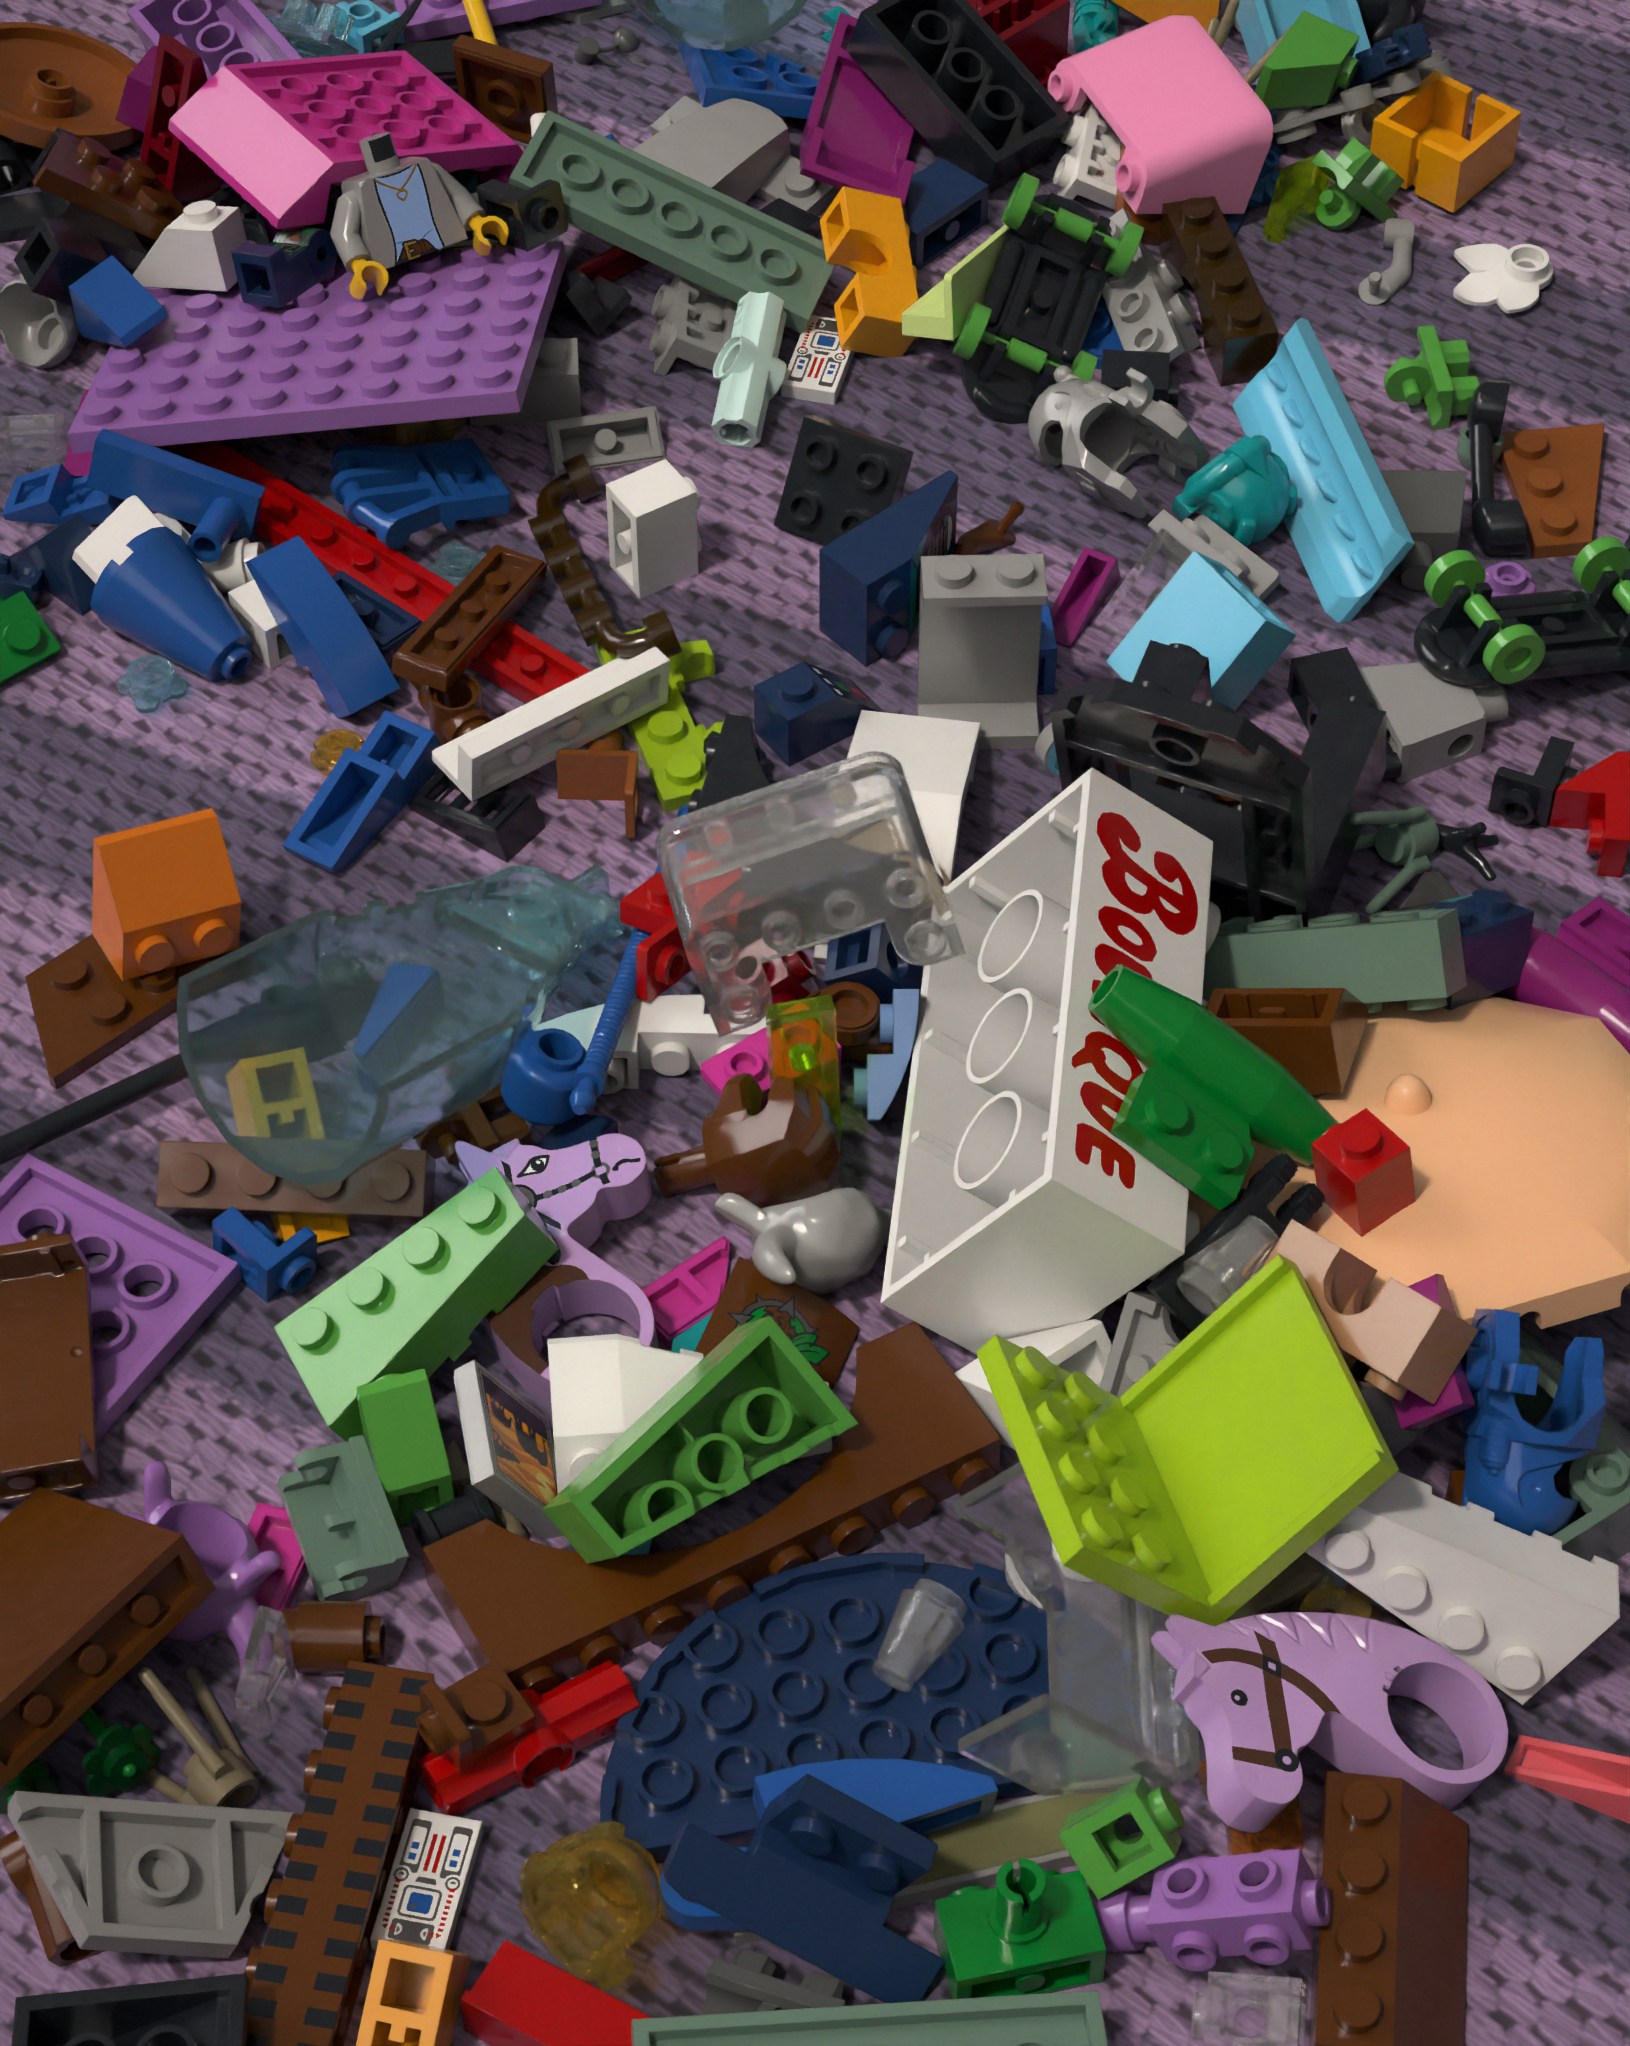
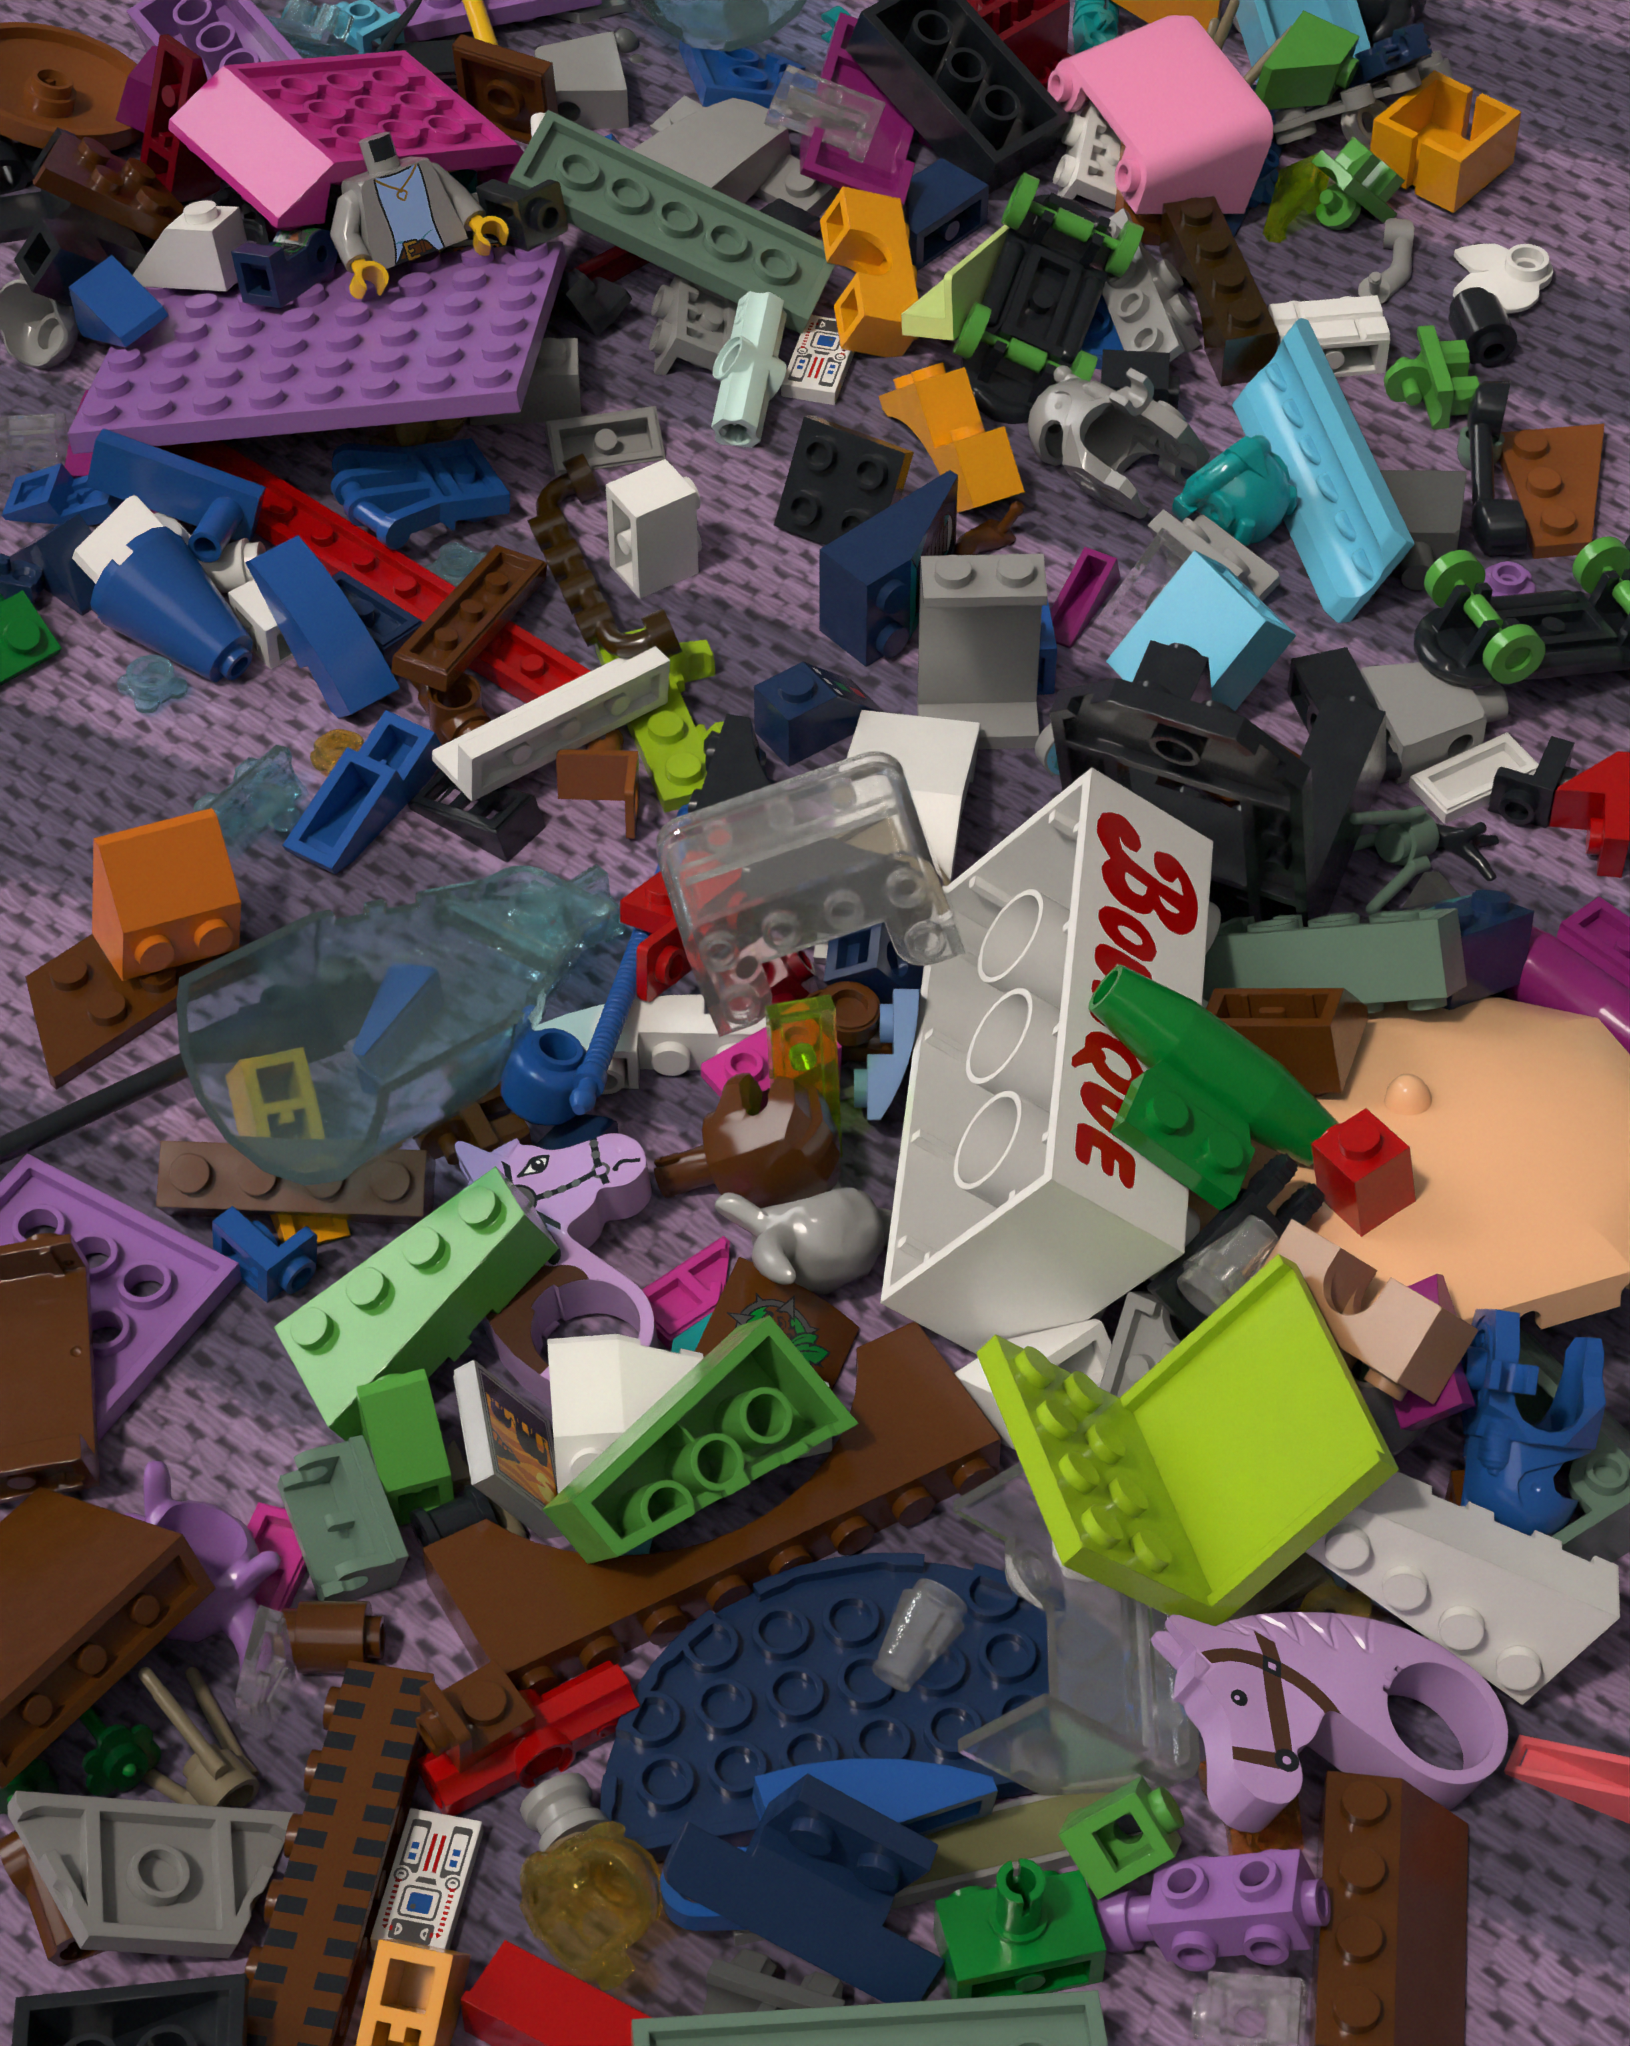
(257, 800): none -> clear light blue hips
(560, 1808): none -> light grey wheel
(589, 81): none -> light grey torso
(813, 101): none -> clear plate
(948, 423): none -> light orange arch
(1347, 329): none -> white brick
(1467, 779): none -> white tile
(1483, 324): none -> black brick

